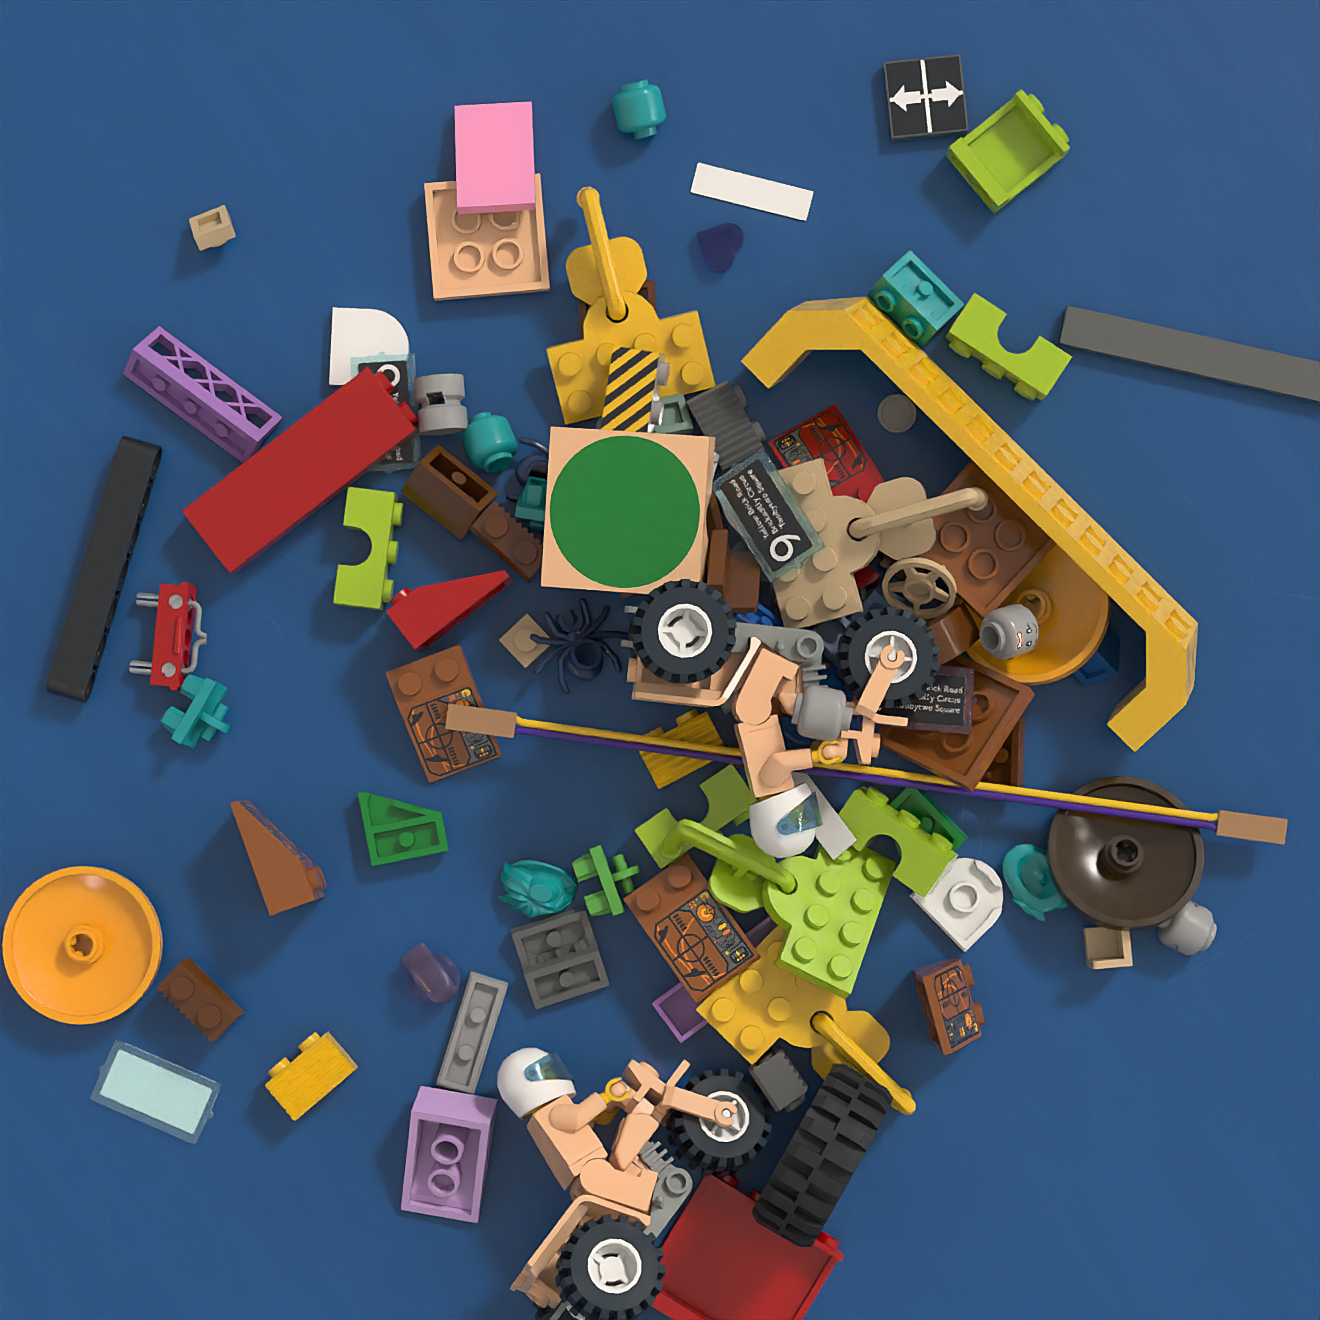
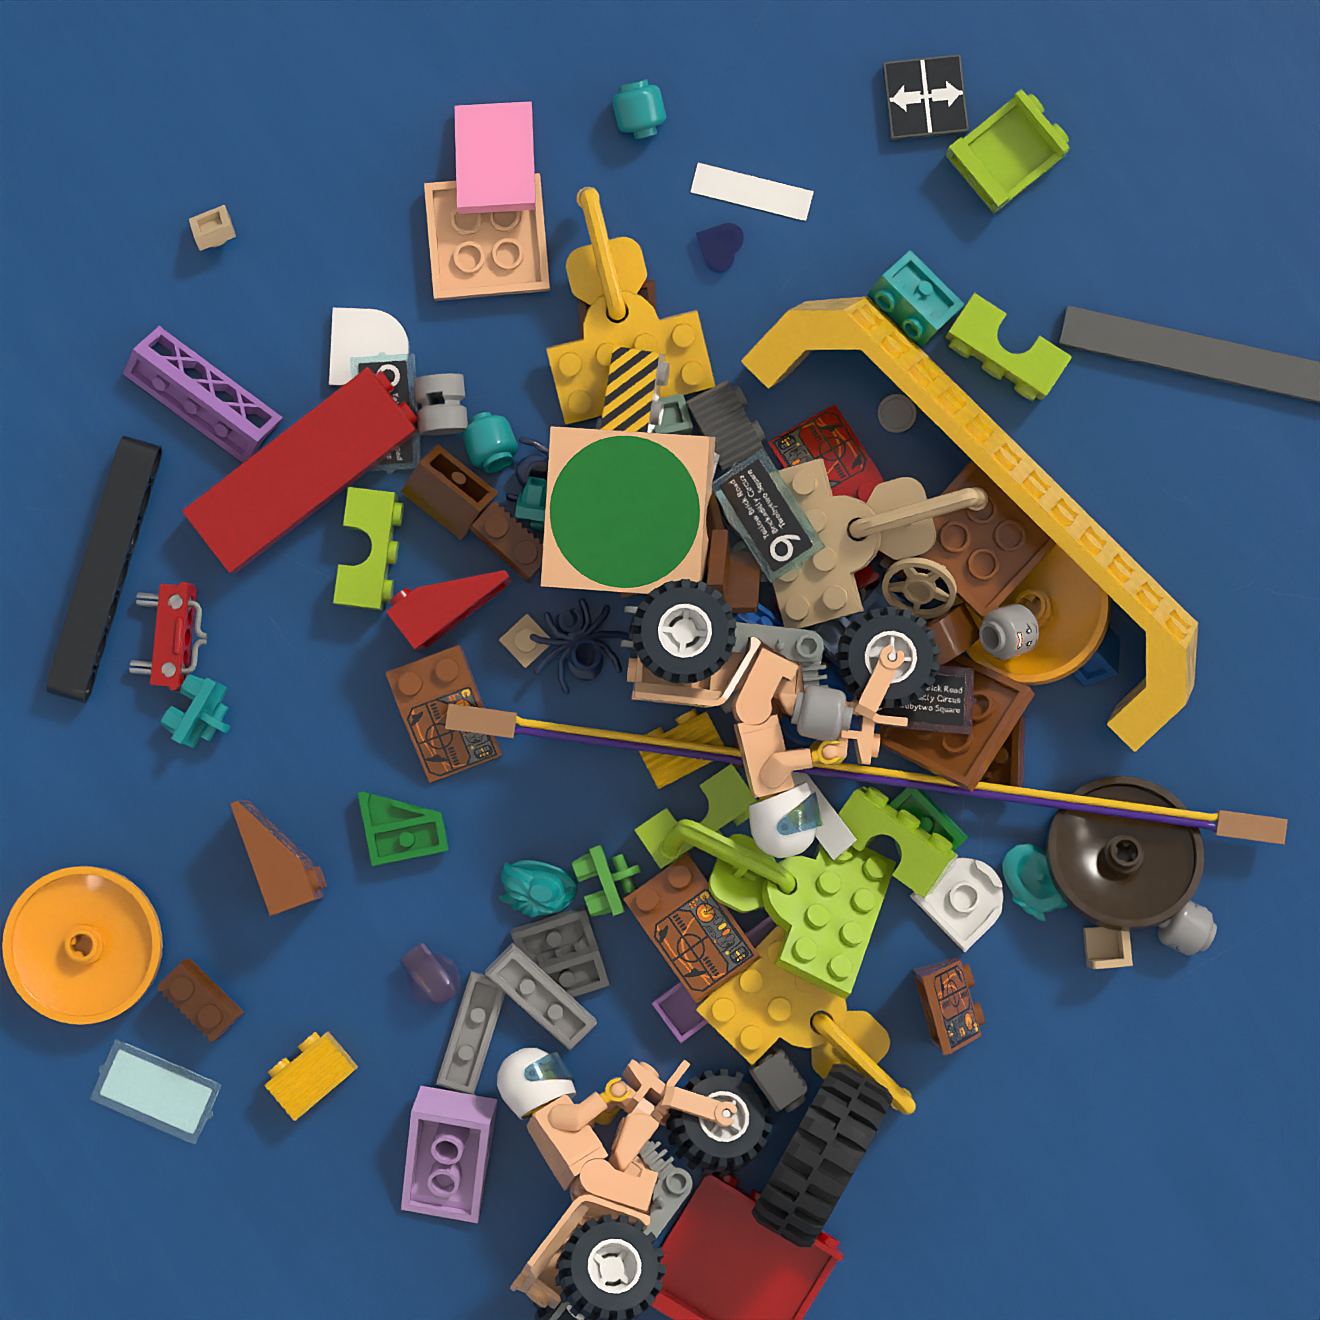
(540, 996): none -> light grey tile

